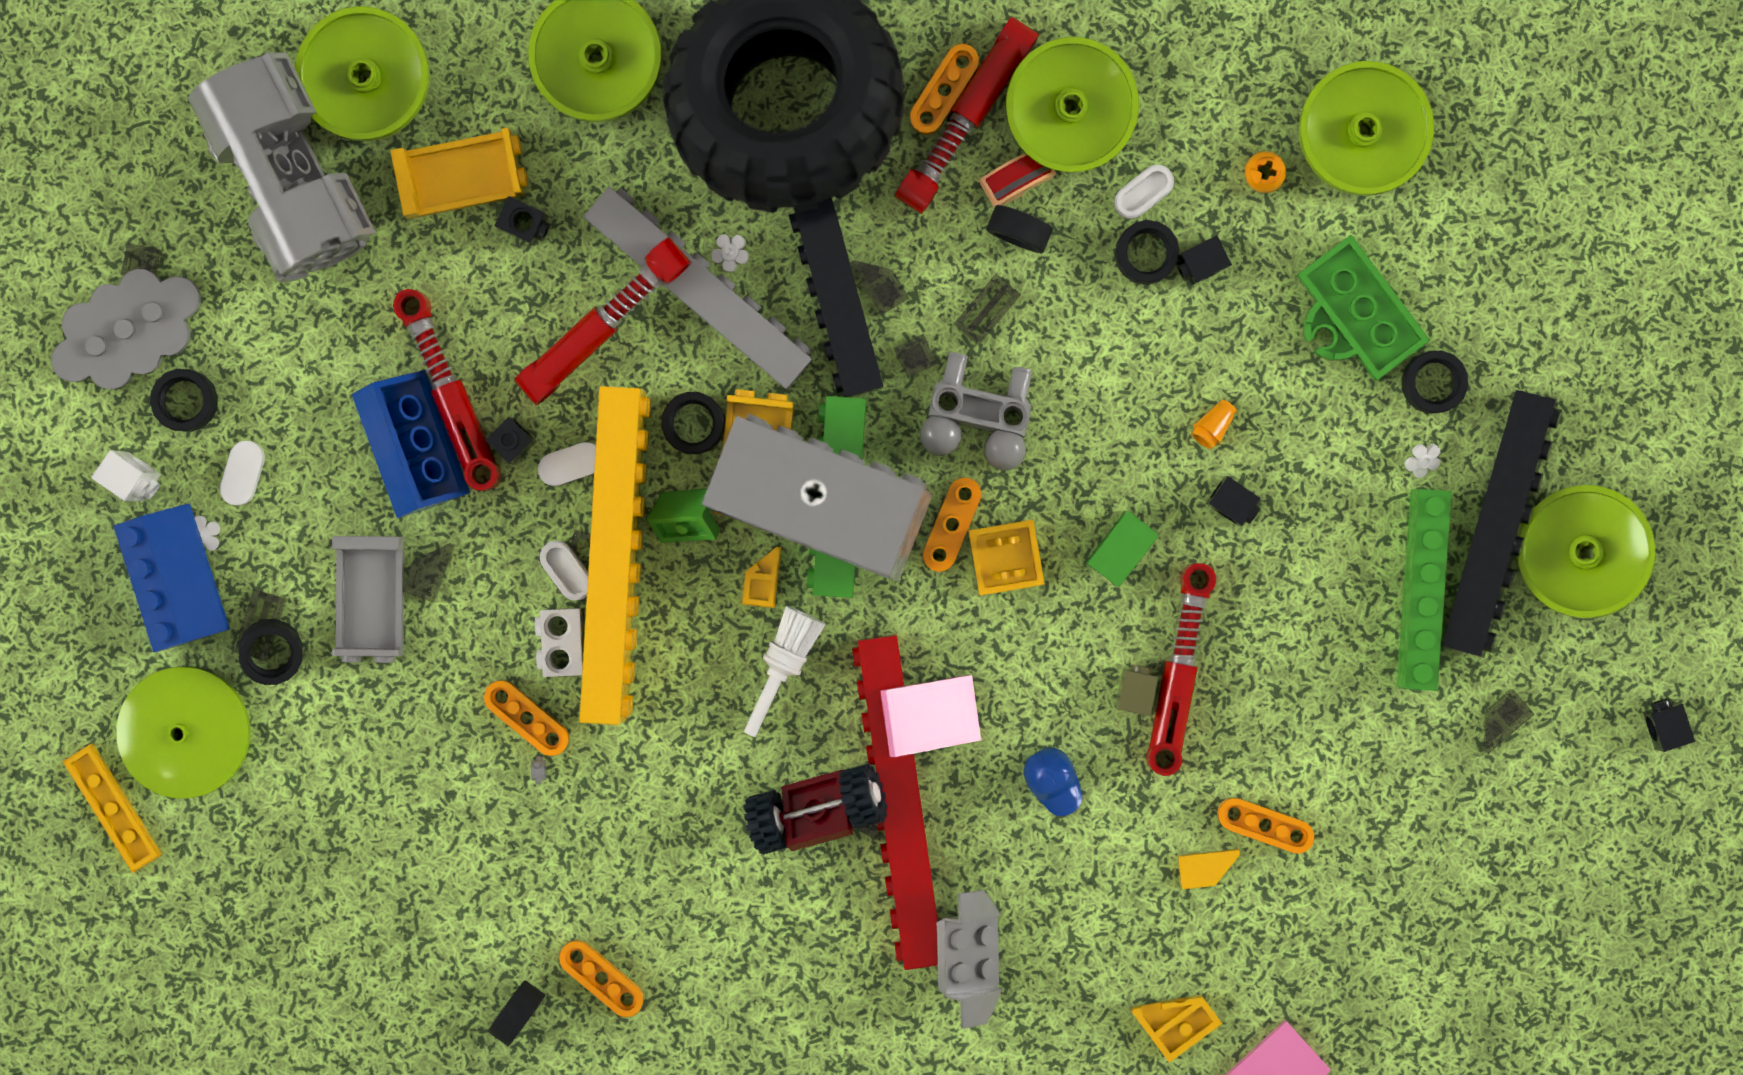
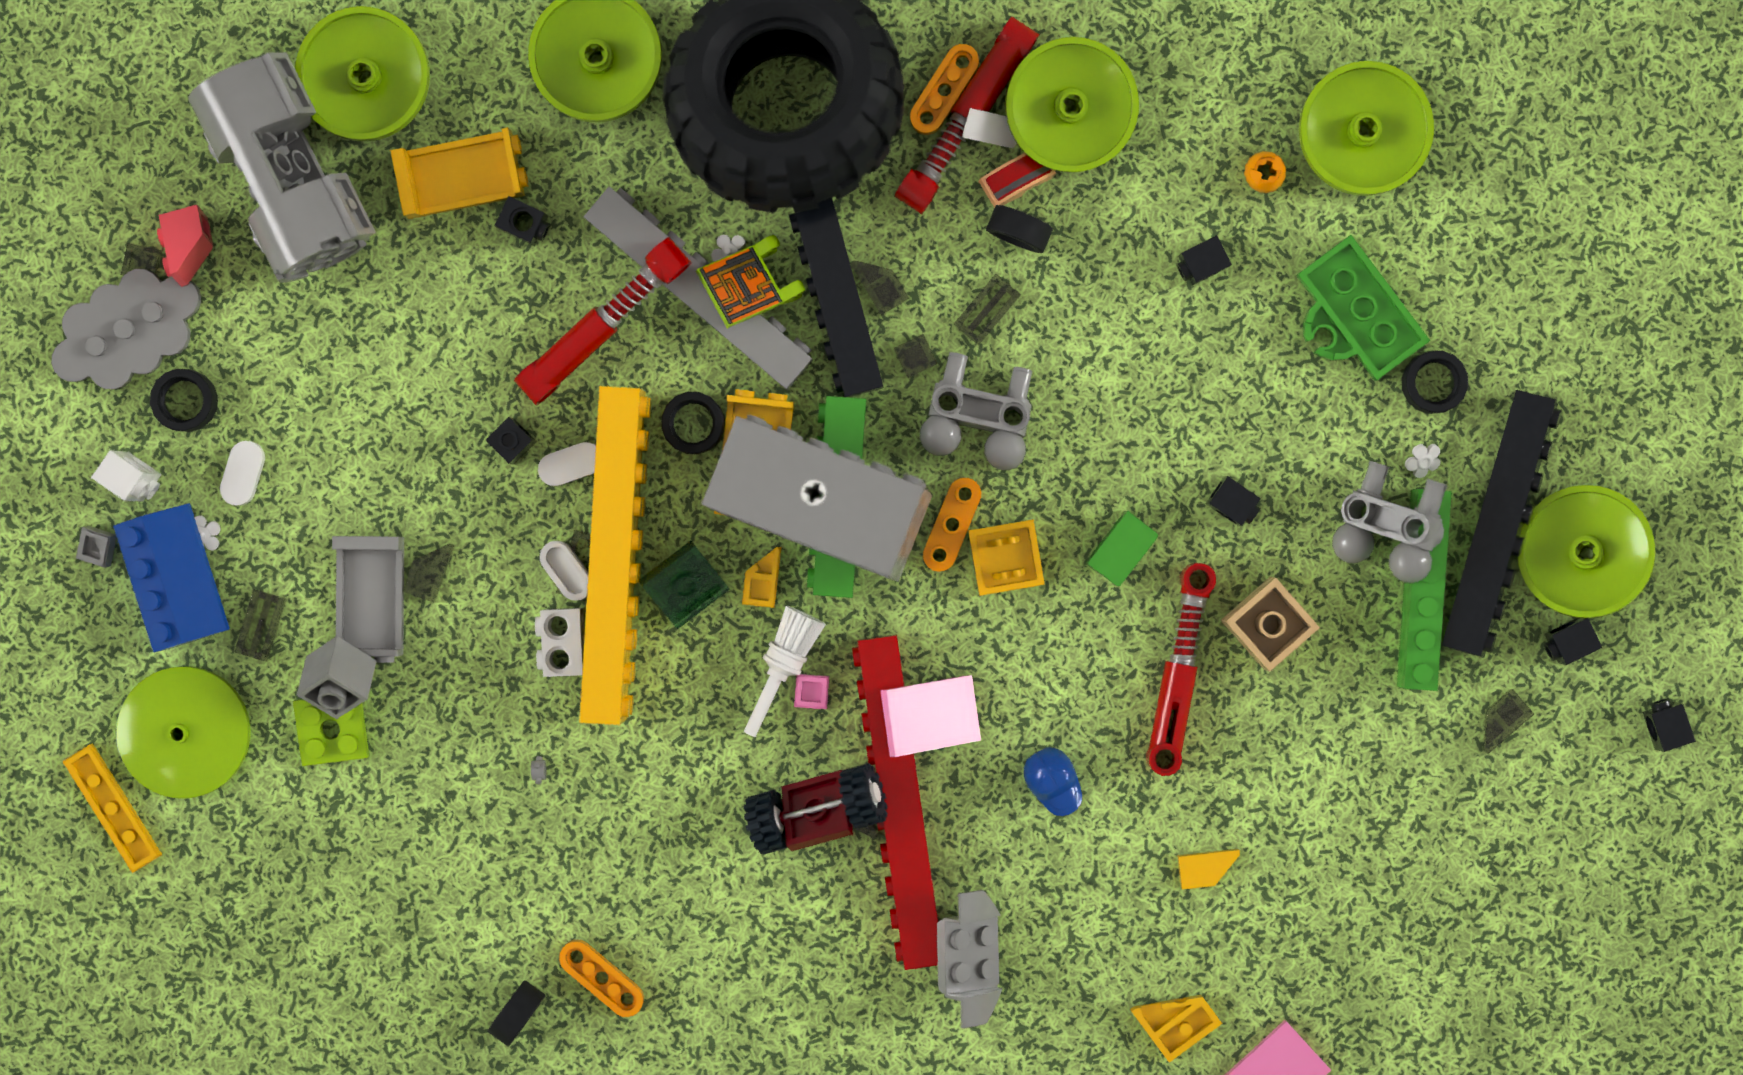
(96, 546): none -> light grey tile
(186, 242): none -> coral slope
(270, 676): black tyre -> none
(321, 749): none -> lime plate
(336, 677): none -> light grey head
(410, 443): blue slope -> none
(449, 393): red piece -> none
(511, 714): light orange plate -> none
(682, 517): bright green panel -> none
(684, 584): none -> clear green plate
(743, 285): none -> flag
(811, 691): none -> bright pink tile
(988, 128): none -> white sticker
(1137, 690): olive brick -> none
(1144, 191): white tile -> none
(1168, 239): black tyre -> none
(1214, 424): light orange cone -> none
(1270, 623): none -> tan brick
(1279, 831): light orange plate -> none
(1411, 558): none -> light grey piece
(1571, 641): none -> black brick

